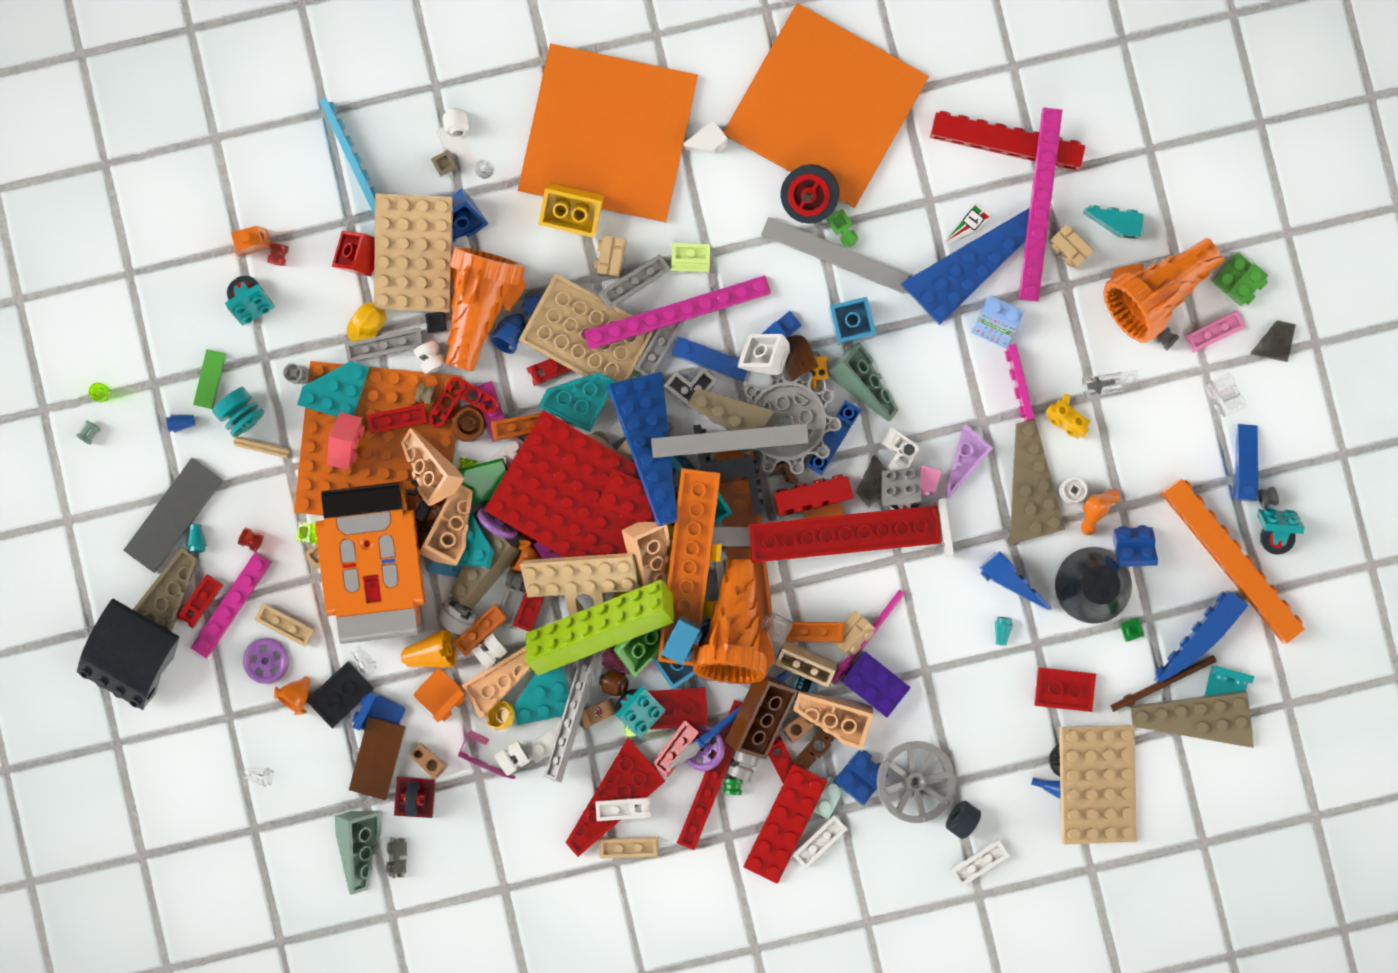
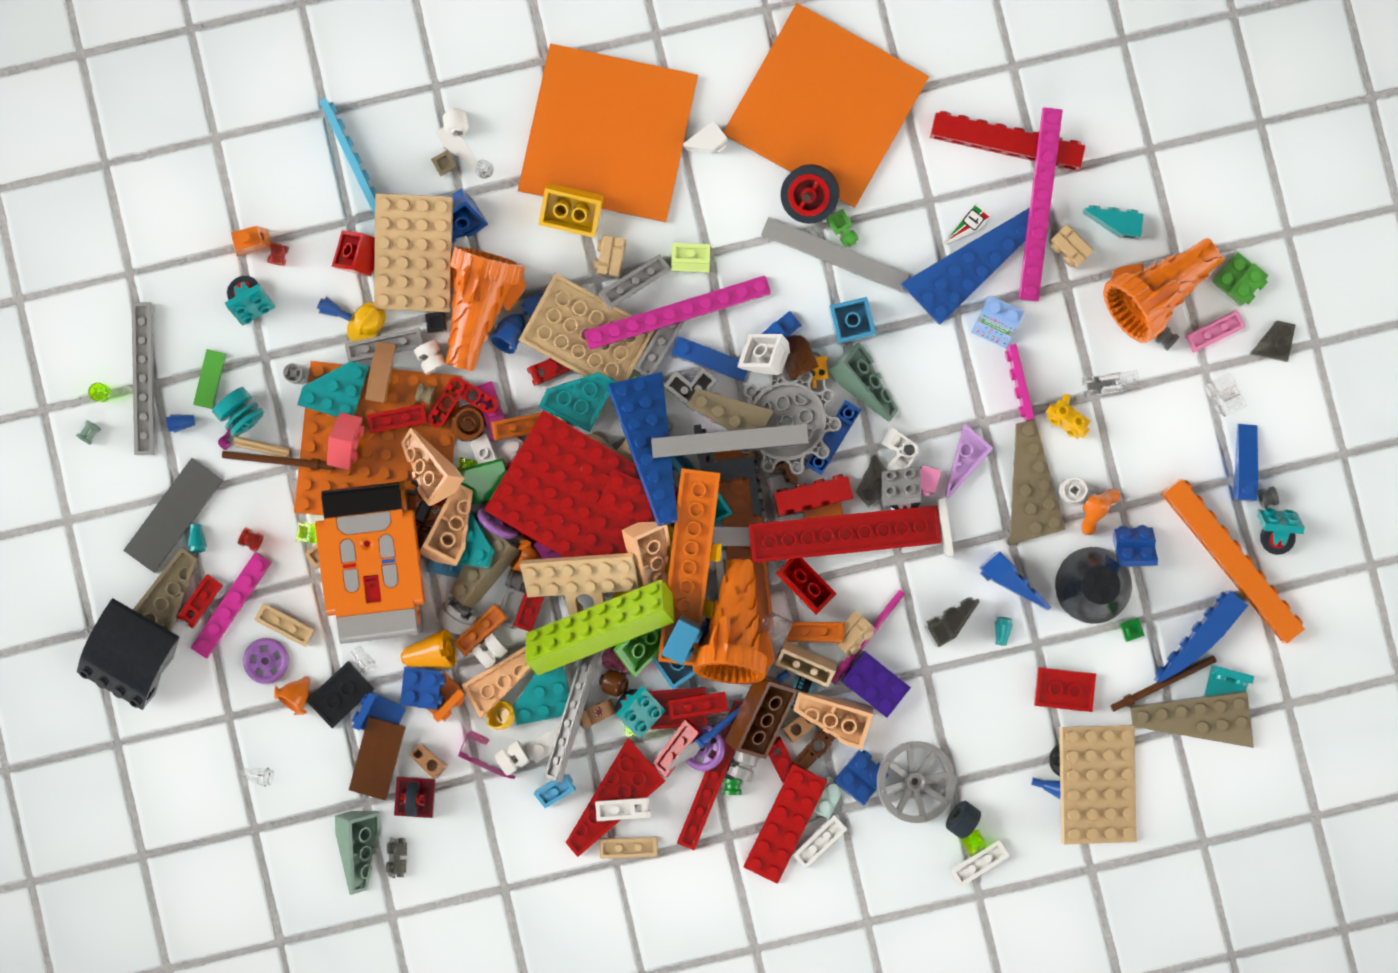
(143, 378): none -> light grey plate
(223, 442): none -> magenta hand
(313, 464): none -> reddish brown bar
(328, 307): none -> blue cone
(380, 372): none -> medium nougat slope
(422, 688): none -> blue plate
(483, 449): none -> white plate
(554, 791): none -> dark azure plate
(698, 705): none -> red plate
(806, 584): none -> red slope
(948, 626): none -> clear smoke slope
(974, 843): none -> clear neon green plate

